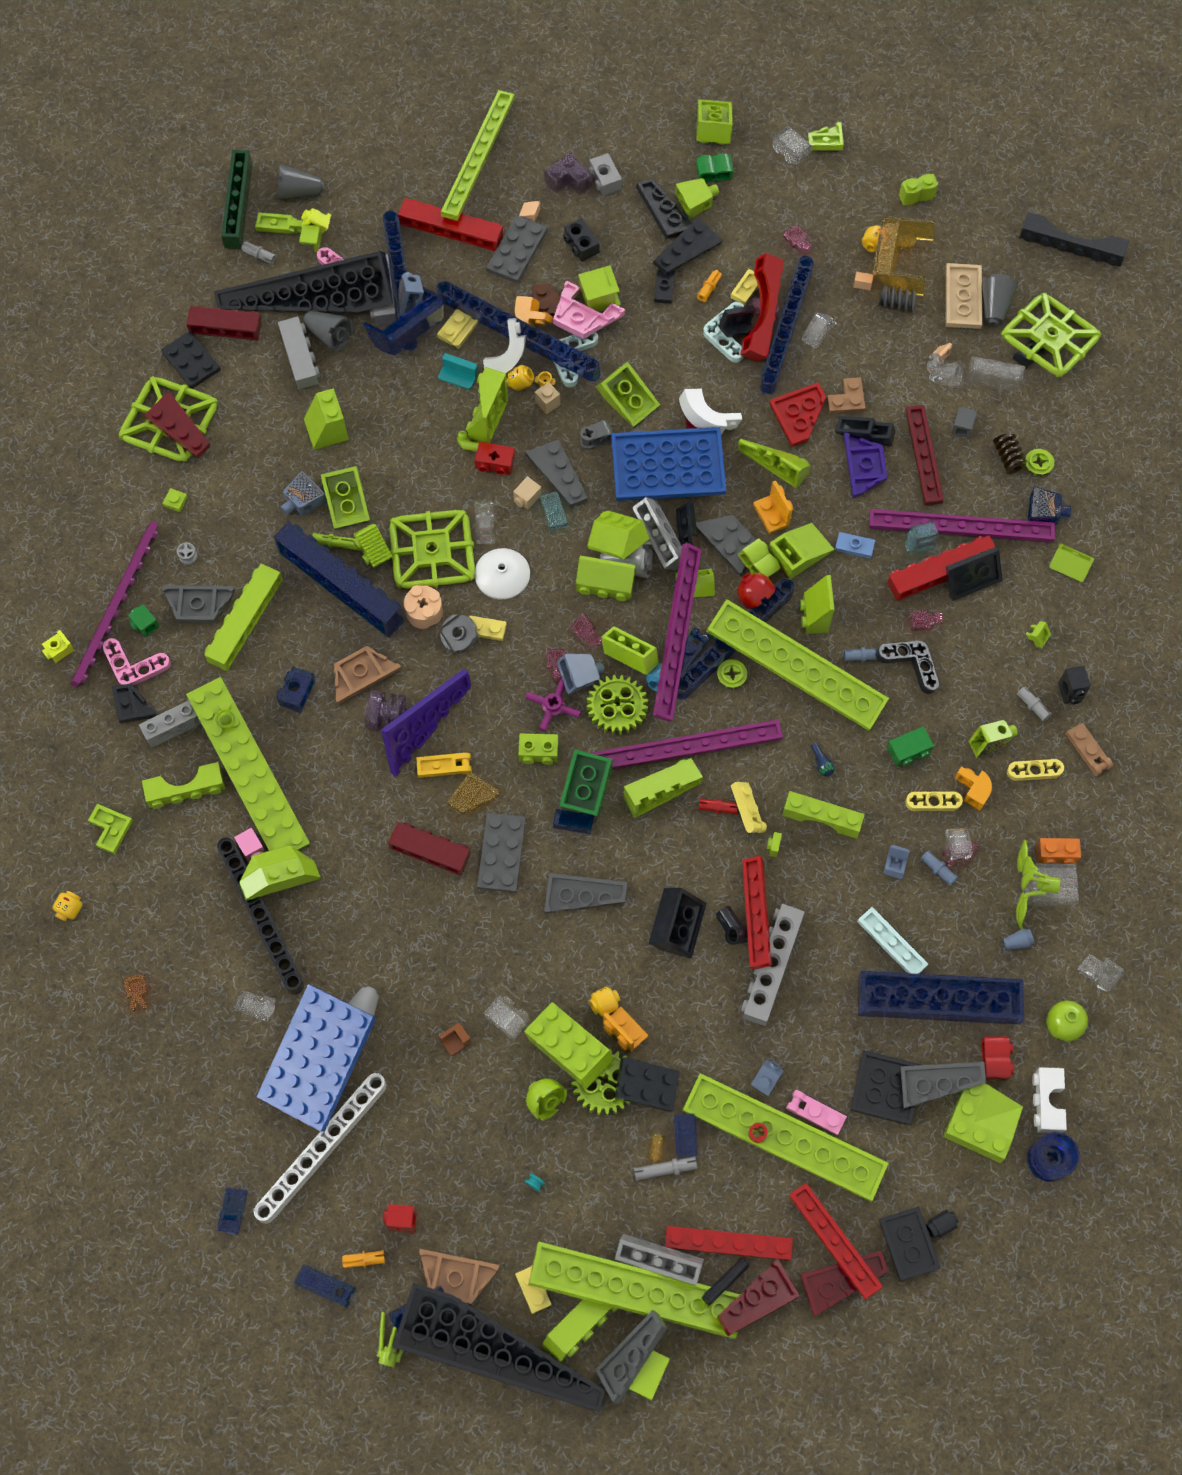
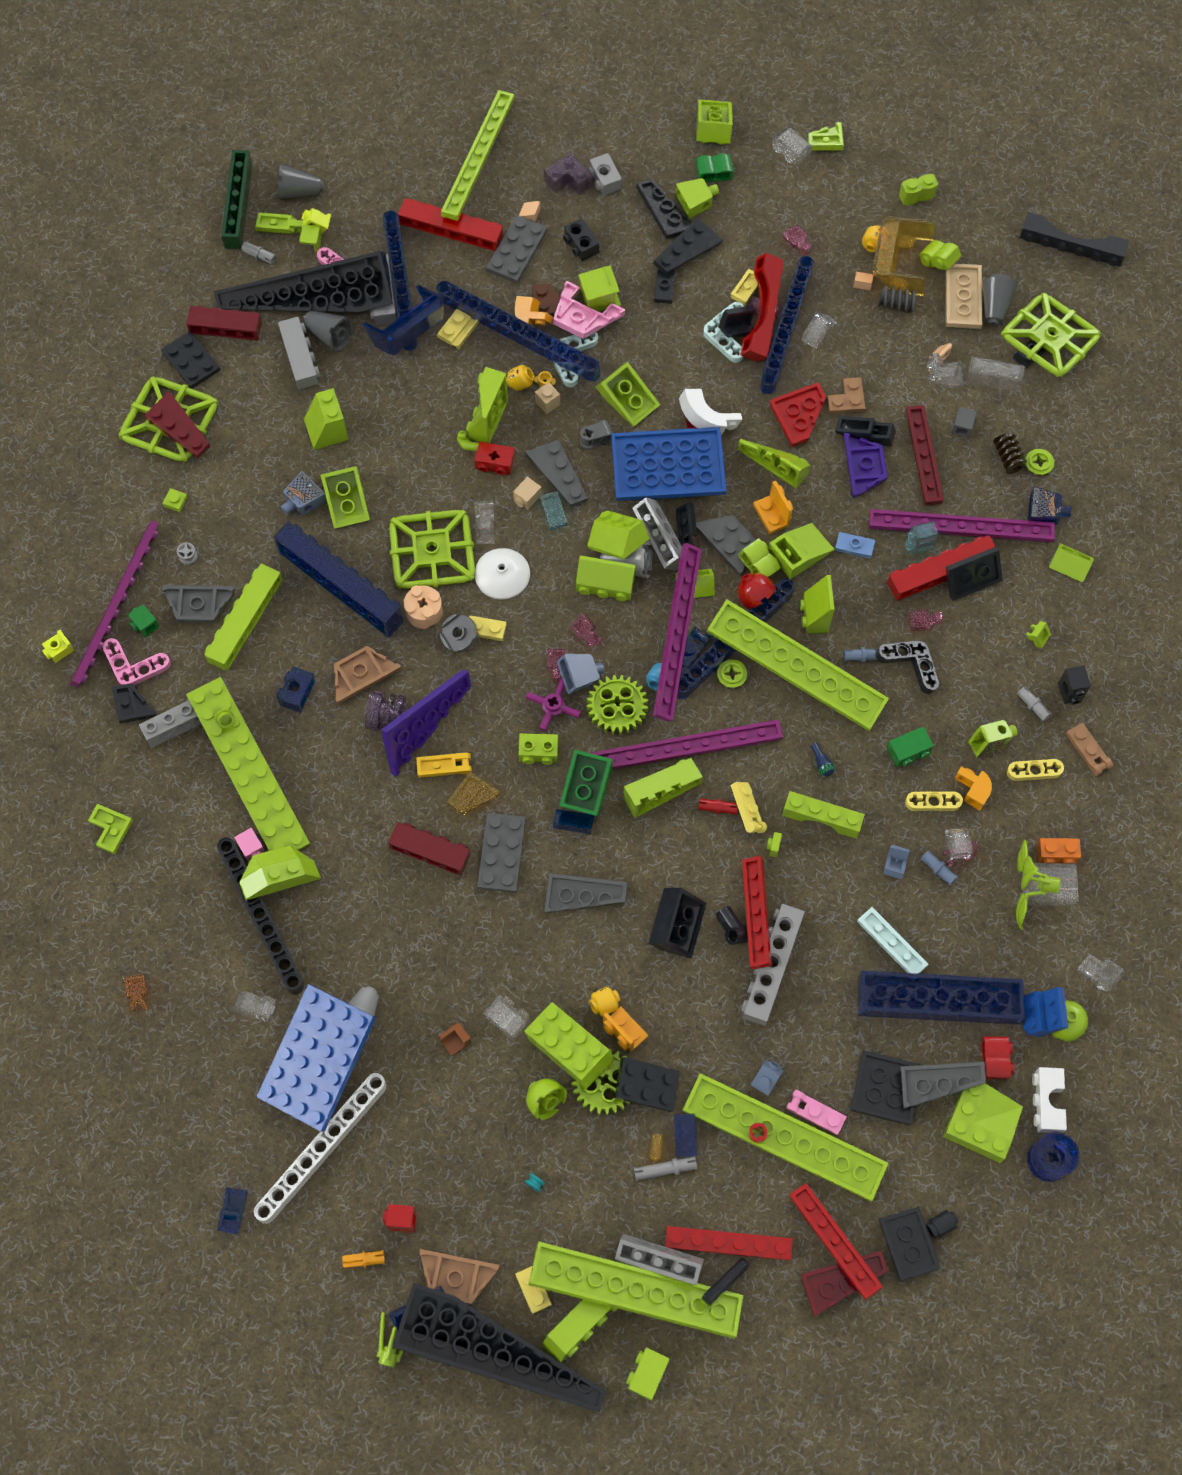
(67, 906): yellow head -> none
(208, 780): lime arch -> none
(324, 1285): clear blue plate -> none
(335, 541): lime pin -> none
(372, 546): lime brick -> none
(410, 287): sand blue torso -> none
(458, 371): teal panel -> none
(514, 352): white arch -> none
(630, 650): lime brick -> none
(630, 1355): dark grey wing -> none
(709, 286): light orange axle -> none
(765, 1295): dark red wing -> none
(940, 255): none -> lime brick
(1019, 939): sand blue cone -> none
(1045, 1012): none -> blue plate

